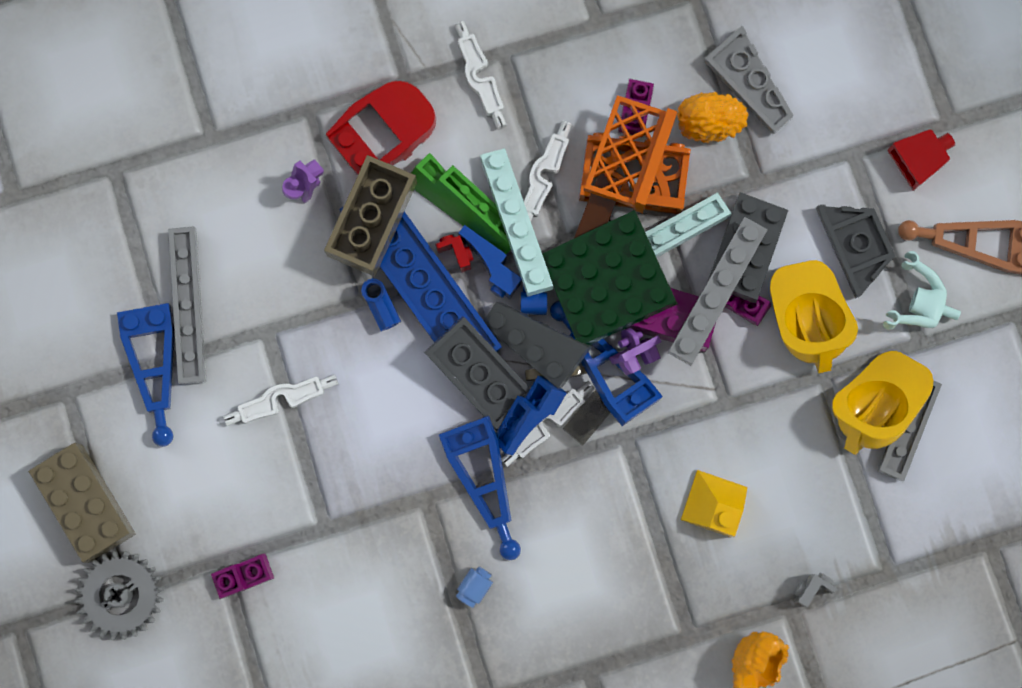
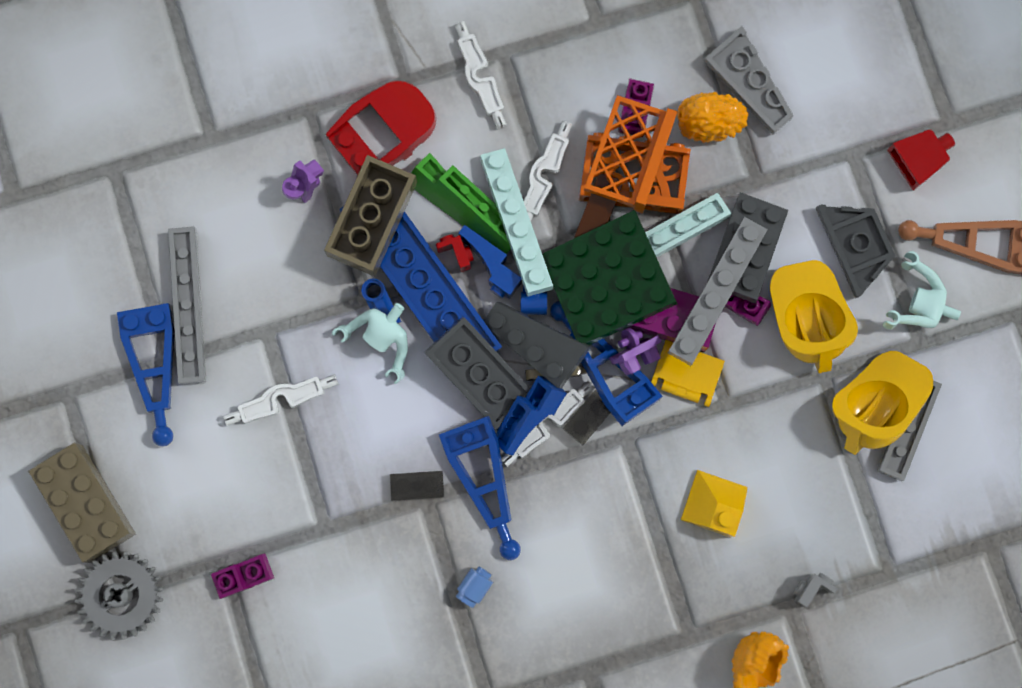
(380, 334): none -> light aqua piece
(417, 485): none -> clear smoke plate
(688, 380): none -> yellow piece

